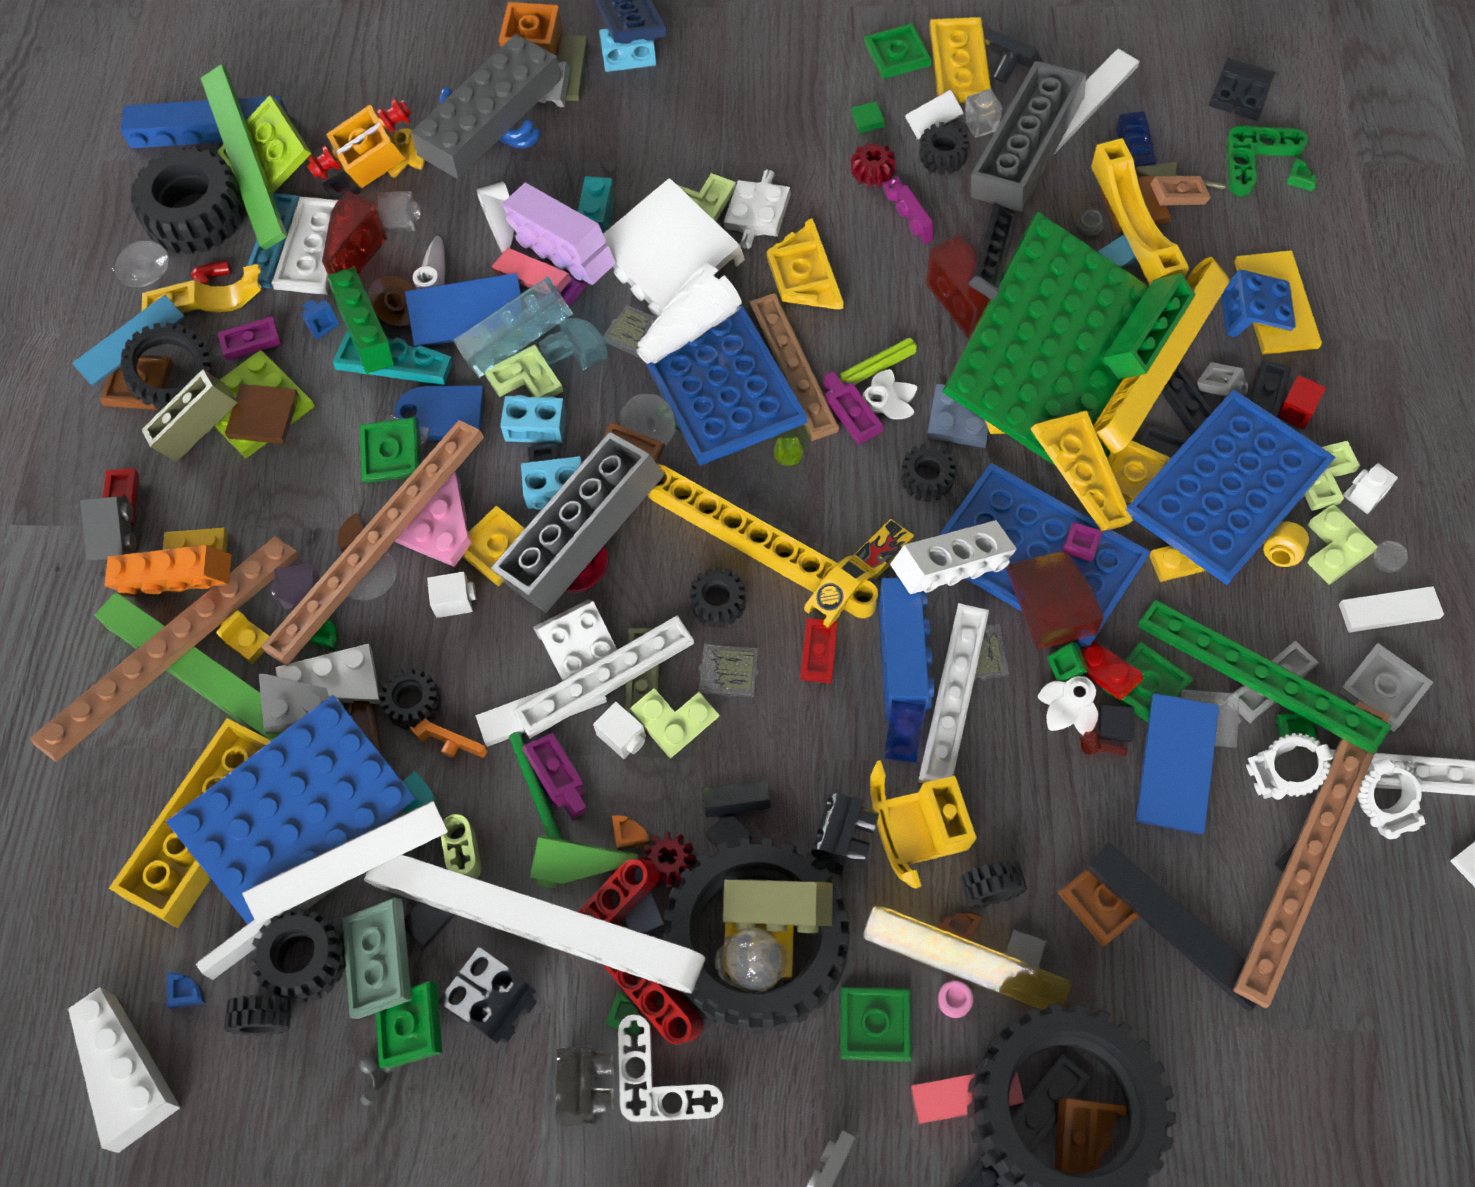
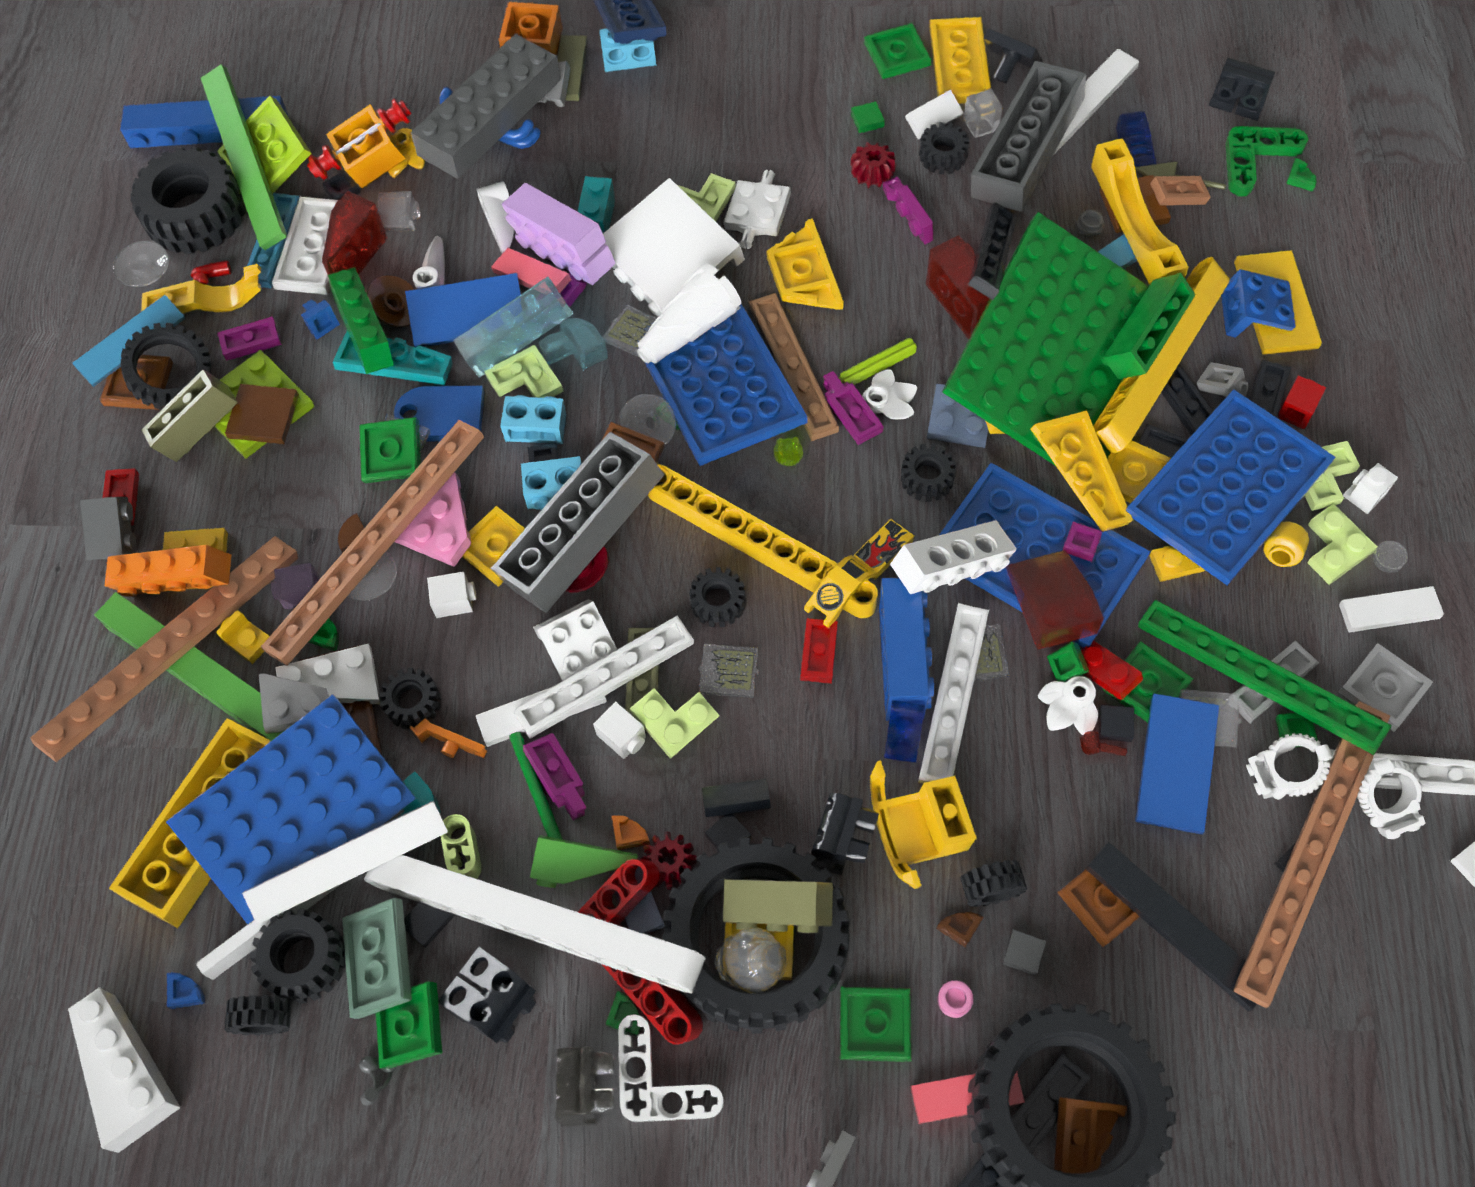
(965, 959): clear yellow tile -> none

